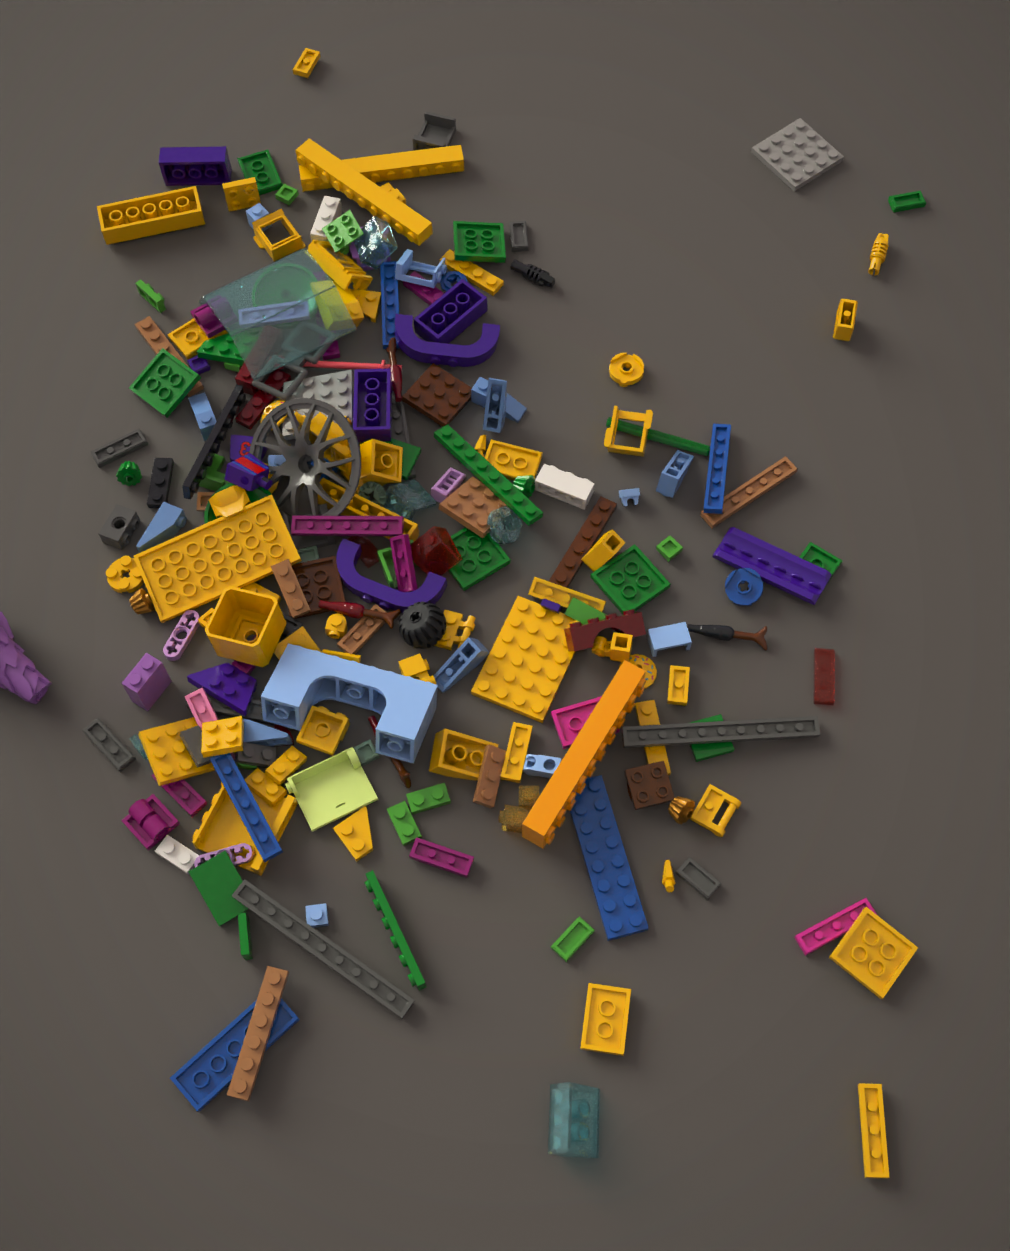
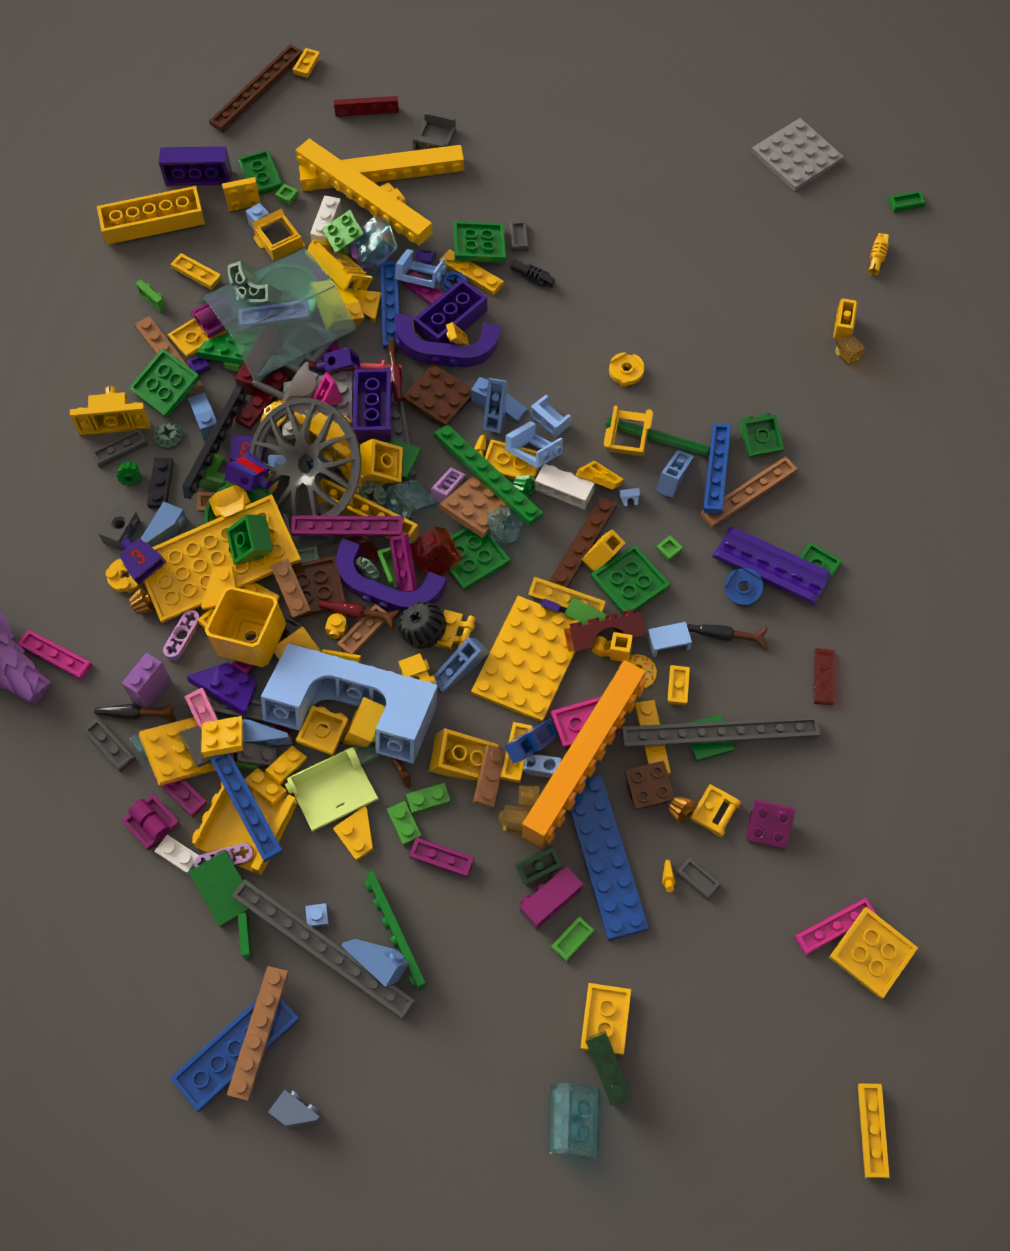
(55, 654): none -> dark pink tile
(110, 414): none -> yellow brick
(135, 711): none -> black piece
(140, 559): none -> dark purple torso
(175, 435): none -> sand green gear
(196, 271): none -> yellow plate
(219, 580): none -> yellow wing
(247, 287): none -> sand green brick
(249, 539): none -> green slope
(255, 88): none -> reddish brown plate
(292, 1112): none -> sand blue slope
(302, 385): none -> light grey hat
(328, 391): none -> dark pink slope
(338, 361): none -> dark purple torso
(364, 723): none -> yellow slope
(366, 106): none -> dark red plate
(367, 569): none -> sand green gear
(382, 962): none -> medium blue slope
(425, 256): none -> dark purple plate
(456, 335): none -> yellow plate
(526, 434): none -> light blue panel
(531, 741): none -> blue slope
(538, 864): none -> dark green brick
(549, 417): none -> light blue panel
(550, 897): none -> magenta brick
(600, 475): none -> yellow wing
(608, 1068): none -> dark green brick
(761, 435): none -> green plate
(770, 823): none -> magenta plate
(849, 349): none -> clear yellow brick

